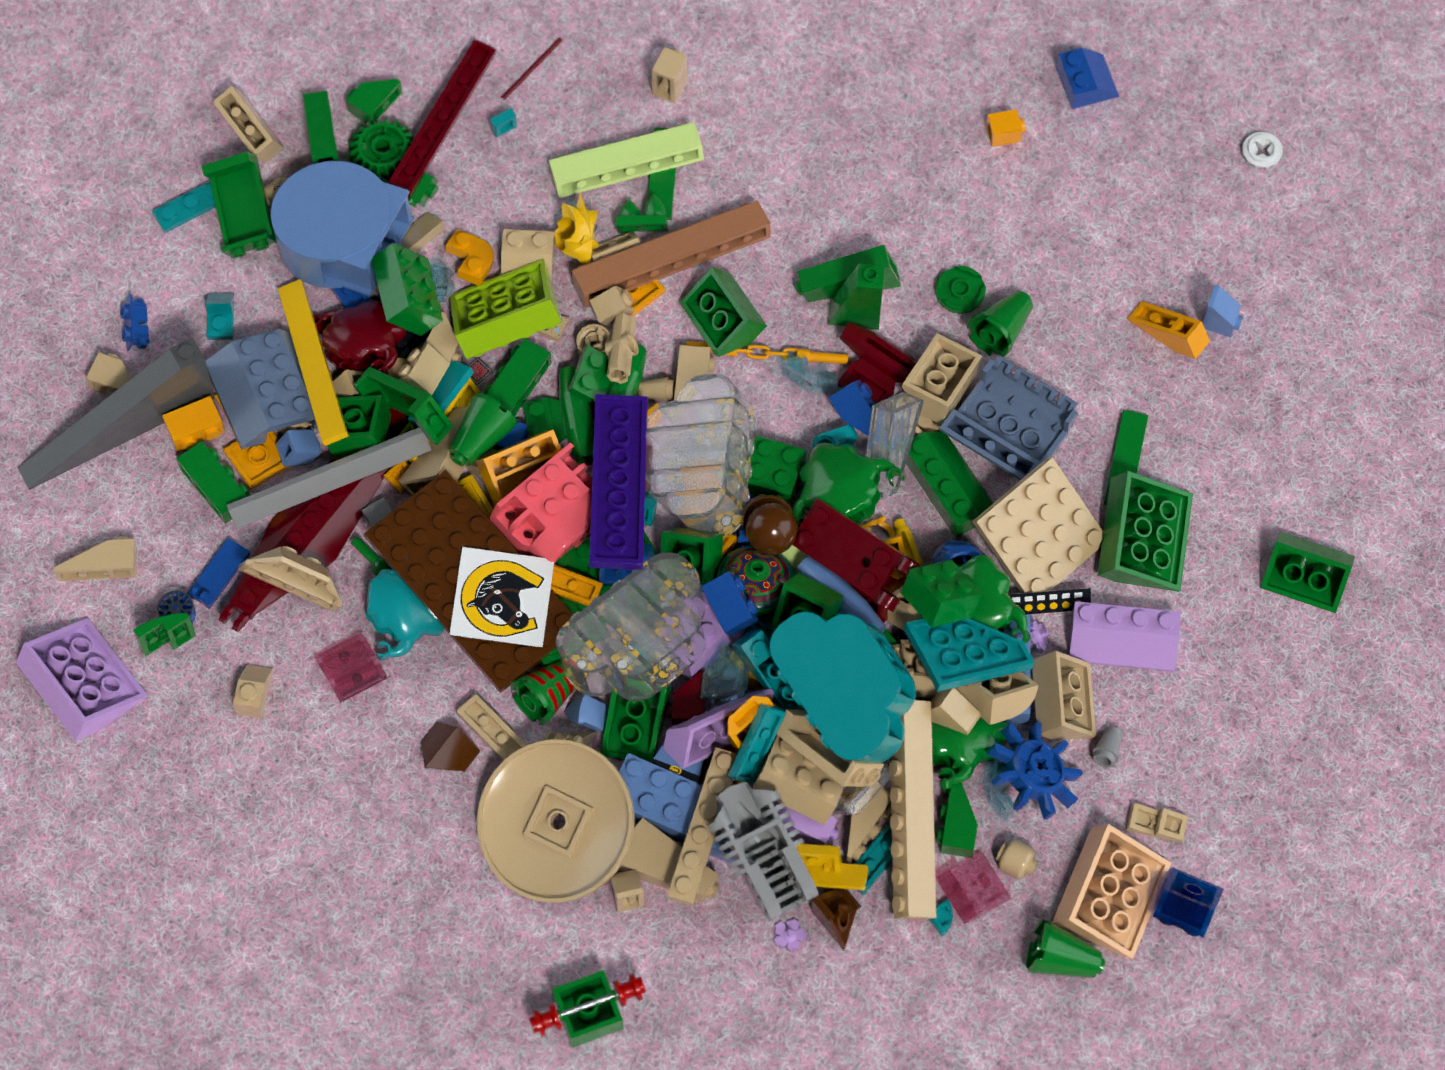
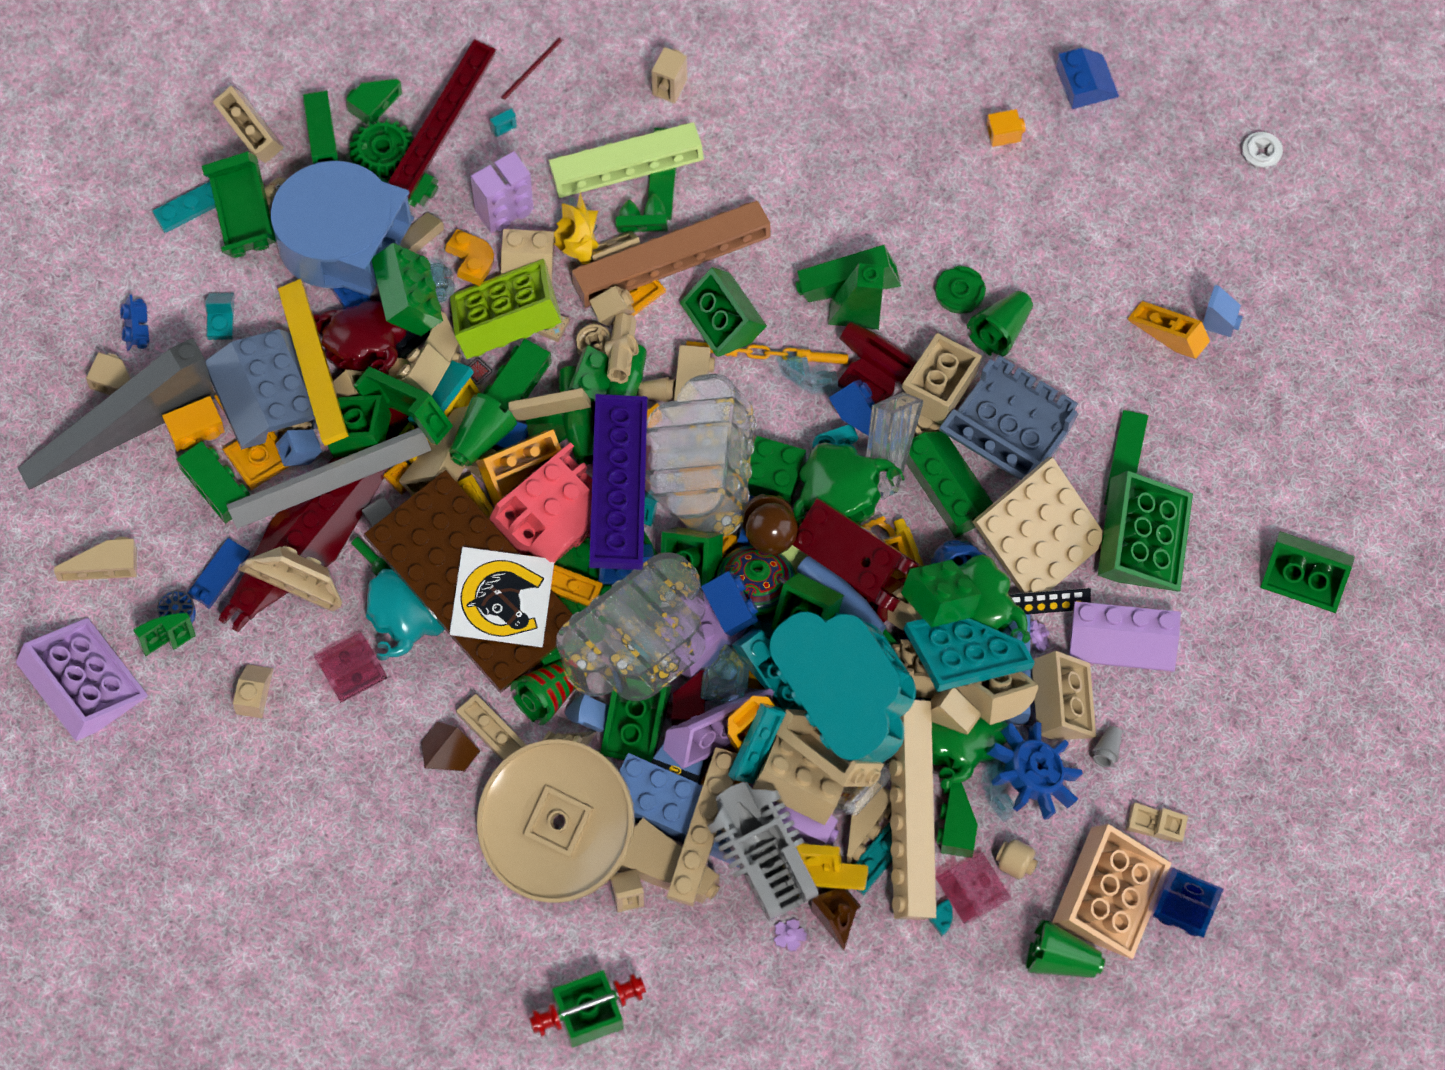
(502, 203): none -> lavender piece
(549, 404): none -> tan tile

